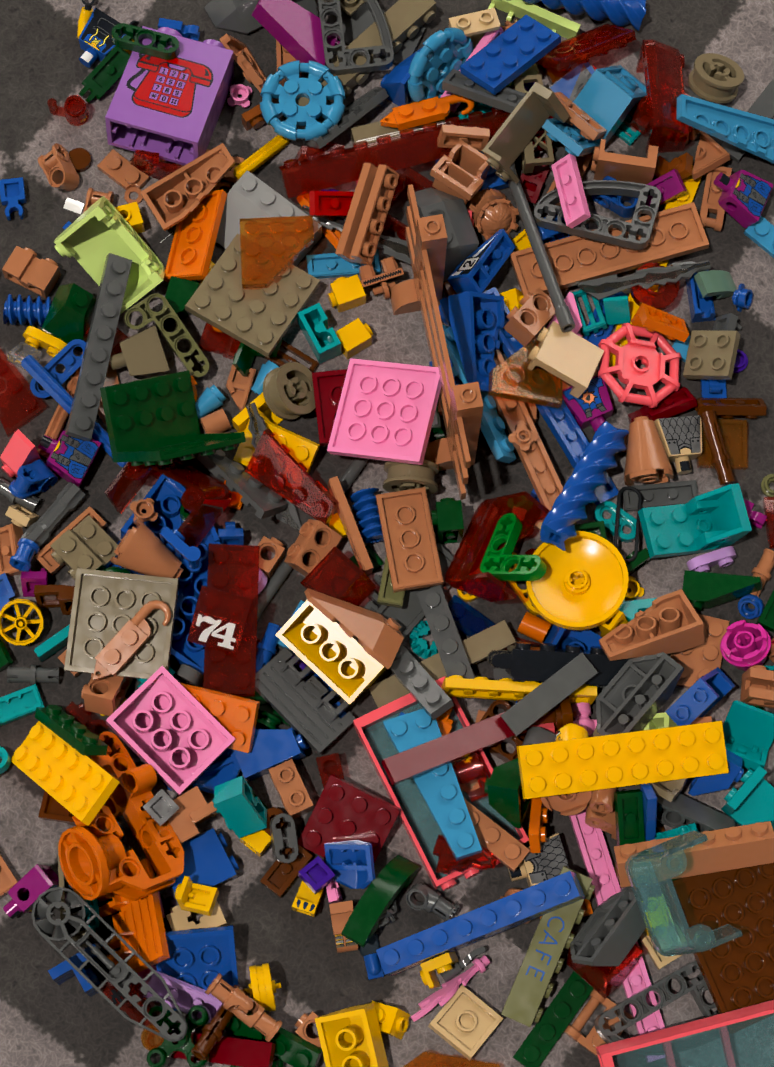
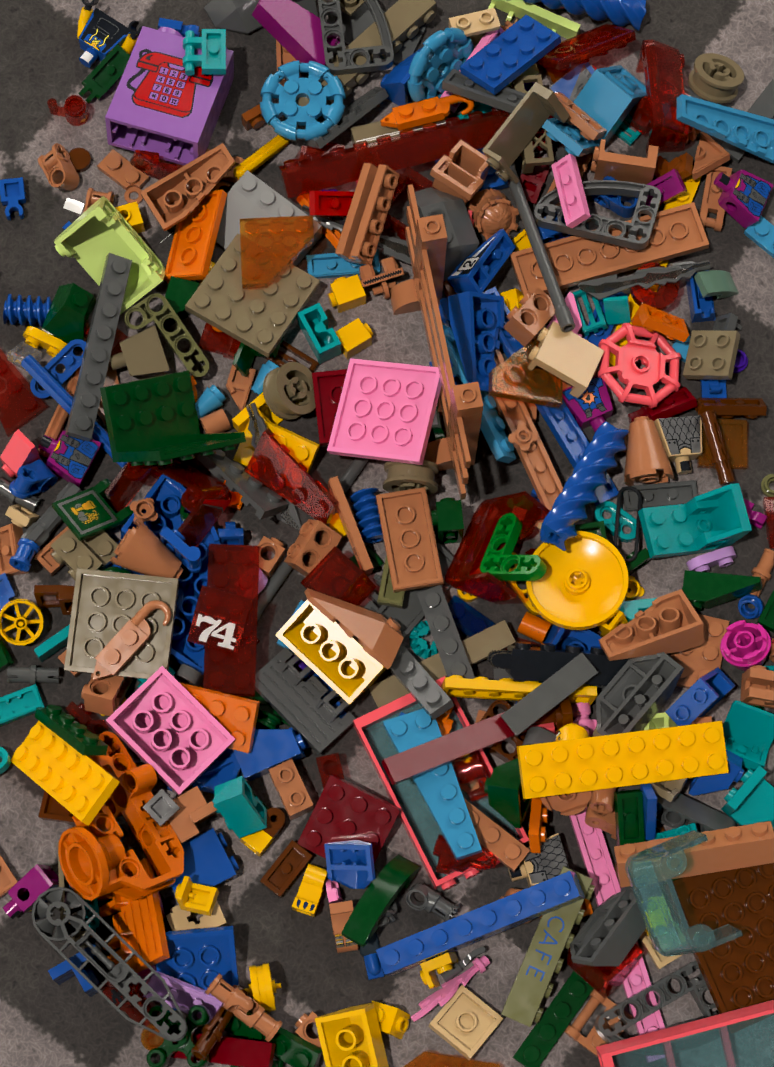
(31, 272): nougat brick -> none
(32, 578): magenta tile -> none
(89, 513): none -> dark green flag
(139, 33): dark green beam -> none
(213, 52): none -> teal plate
(239, 89): bright pink plate -> none
(246, 61): nougat wing -> none
(267, 646): blue pin -> none
(277, 839): dark grey beam -> none
(316, 875): dark purple plate -> none
(473, 136): nougat plate -> none
(742, 297): blue plate -> none

